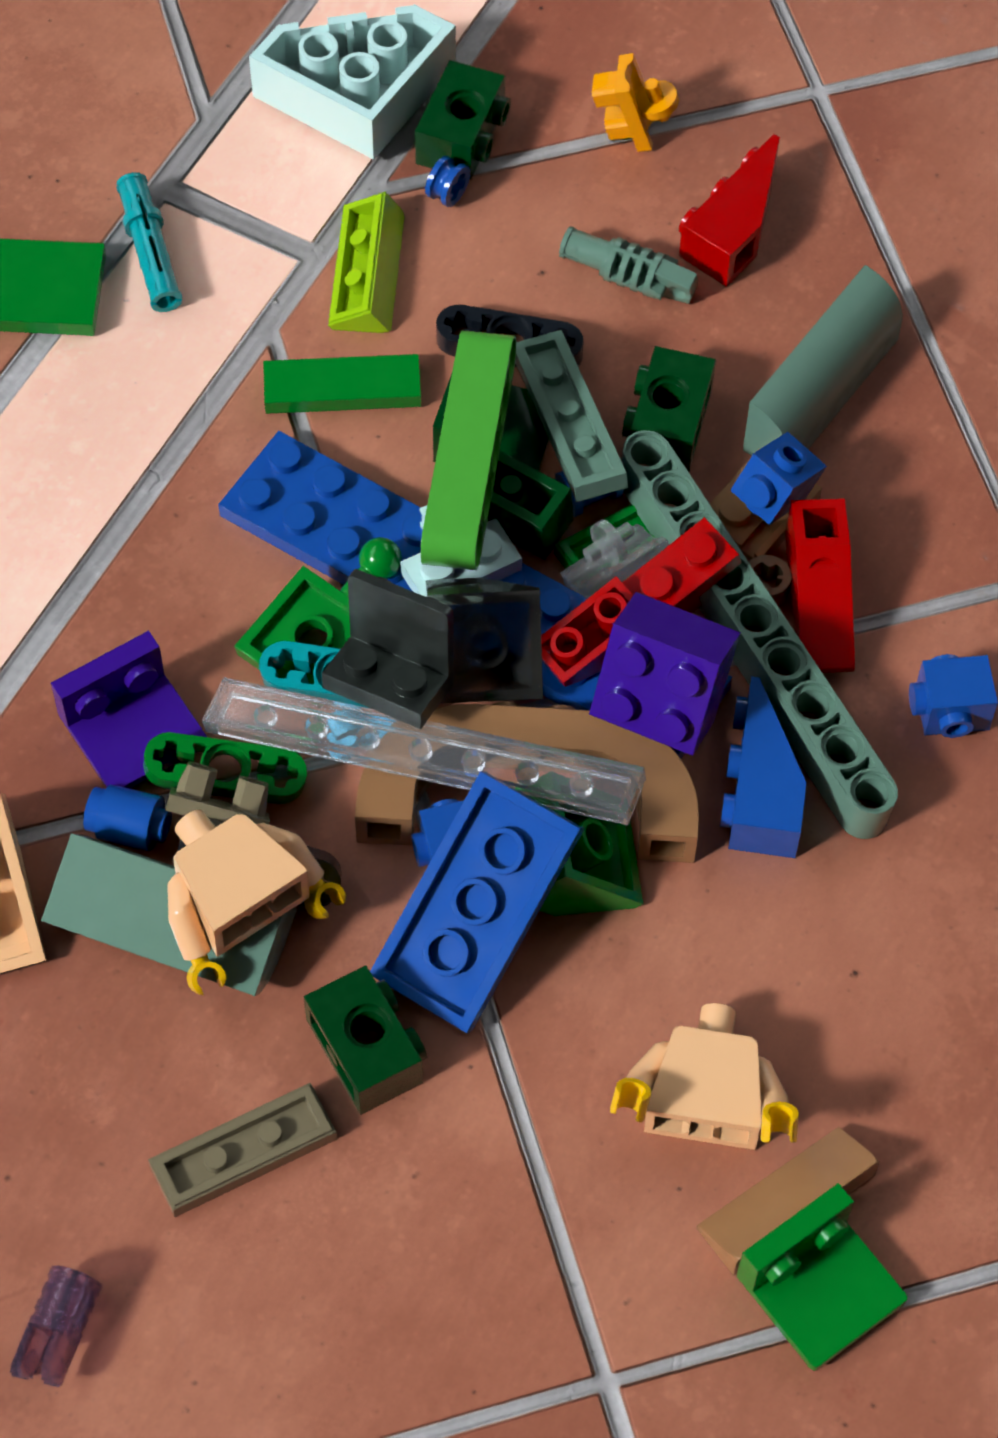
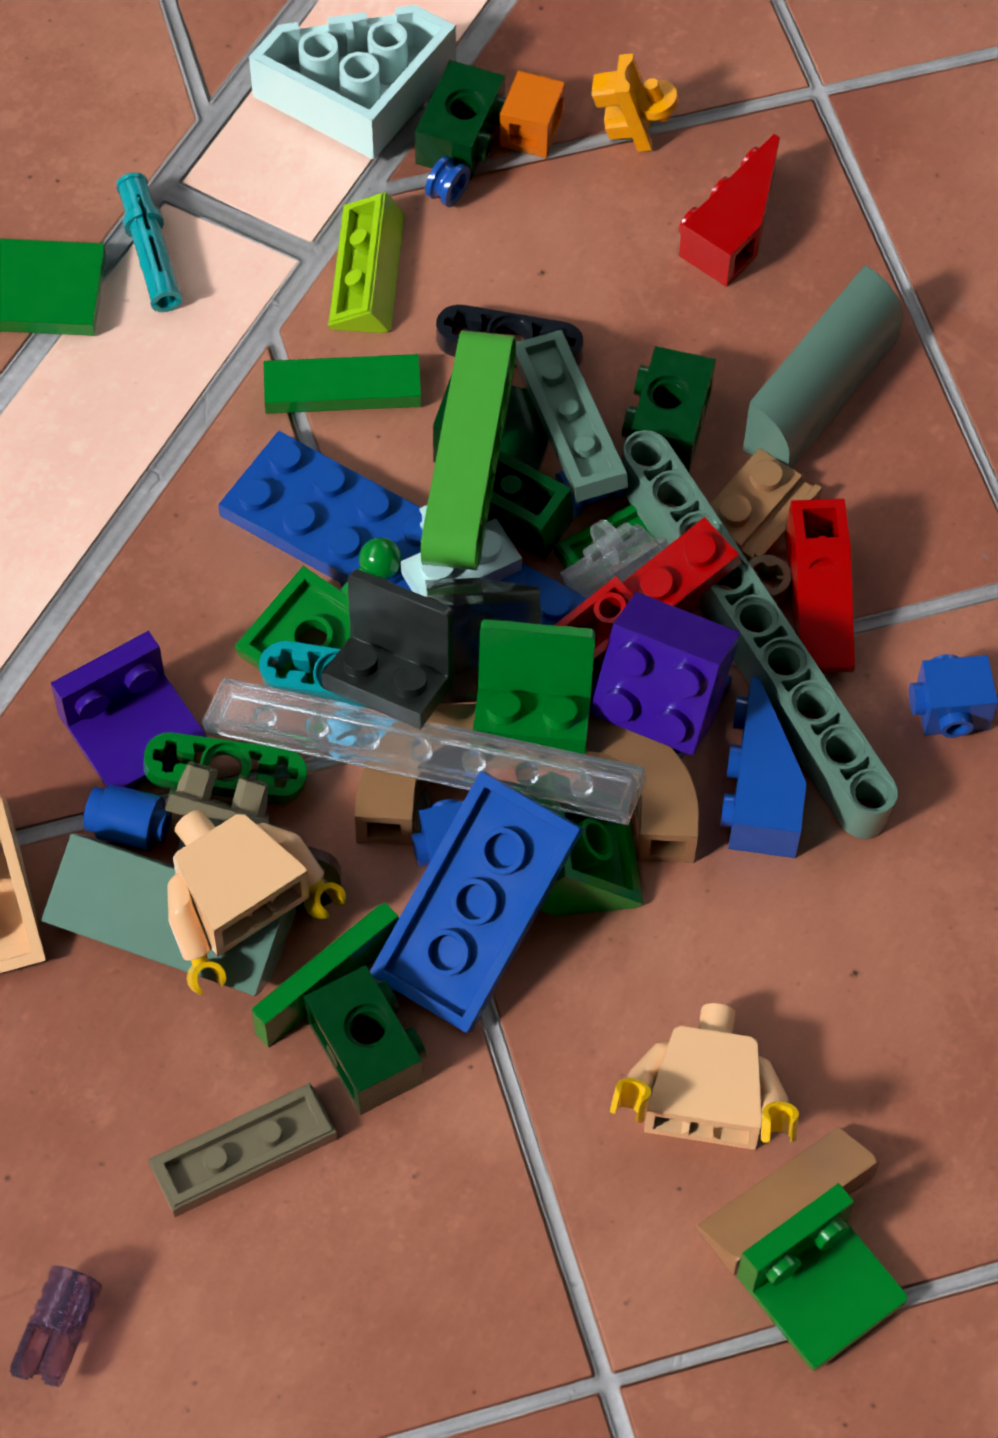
(351, 951): none -> green tile
(532, 114): none -> orange brick
(535, 683): none -> green bracket
(630, 265): sand green hinge -> none
(776, 476): blue brick -> none

